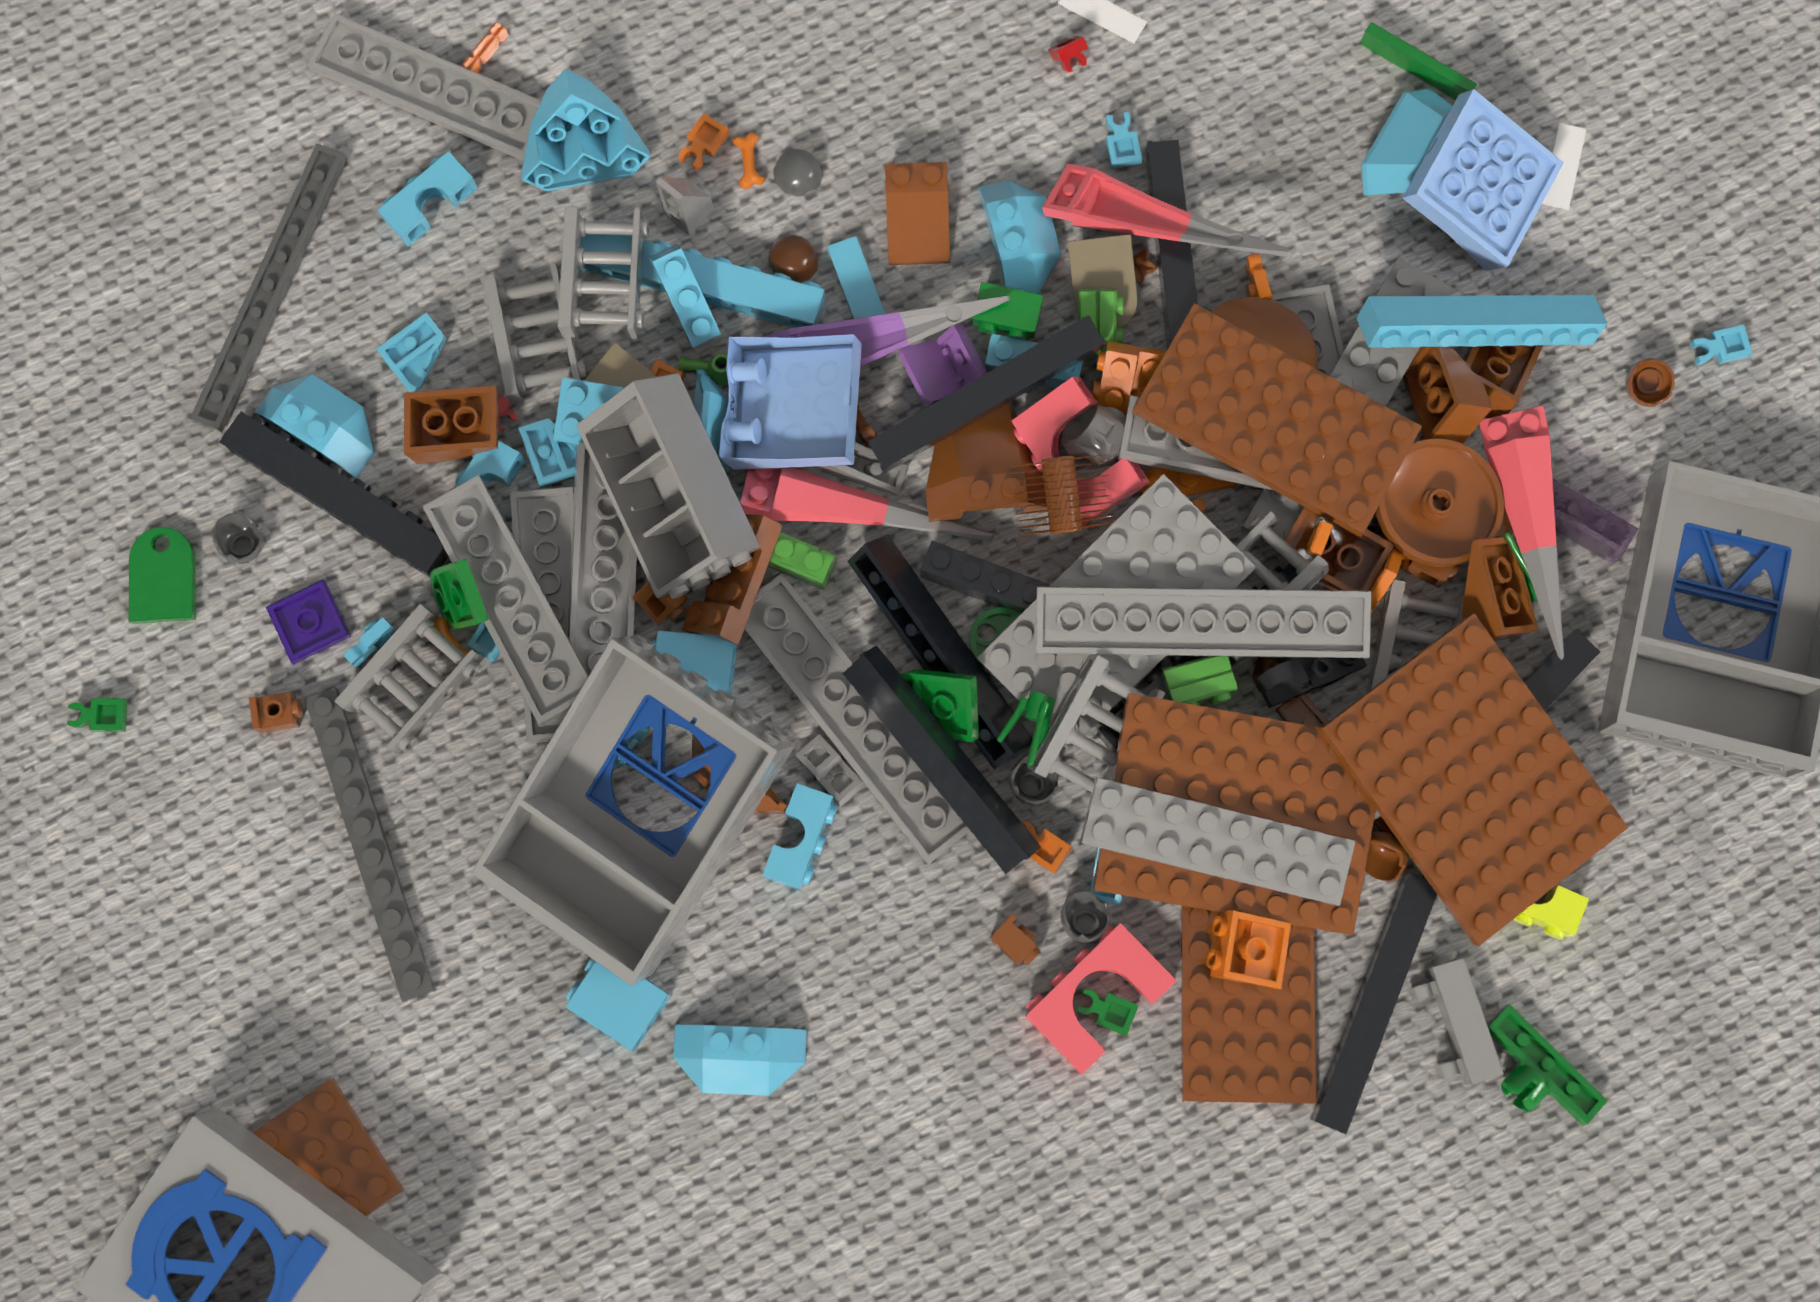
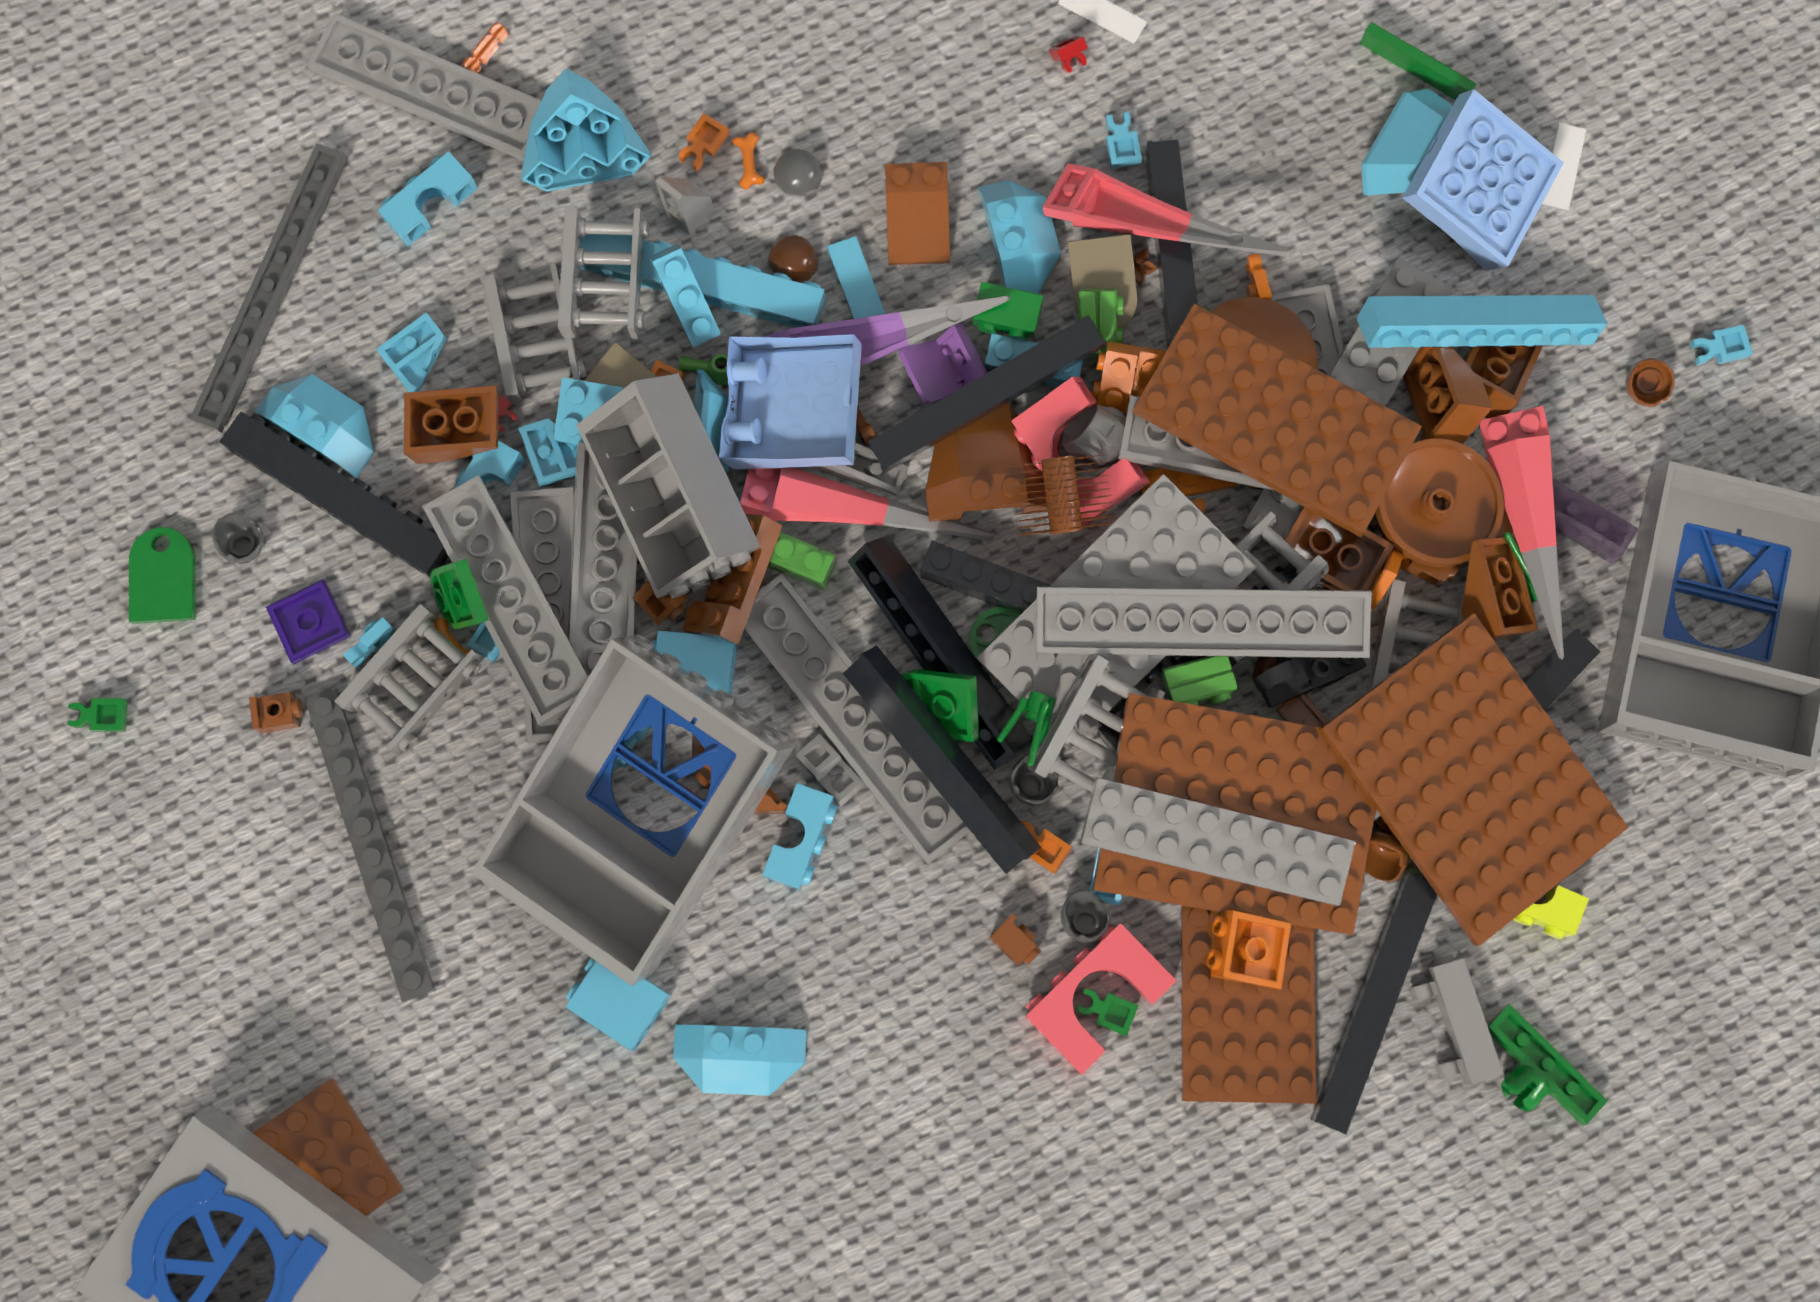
(1318, 539): orange tile -> none

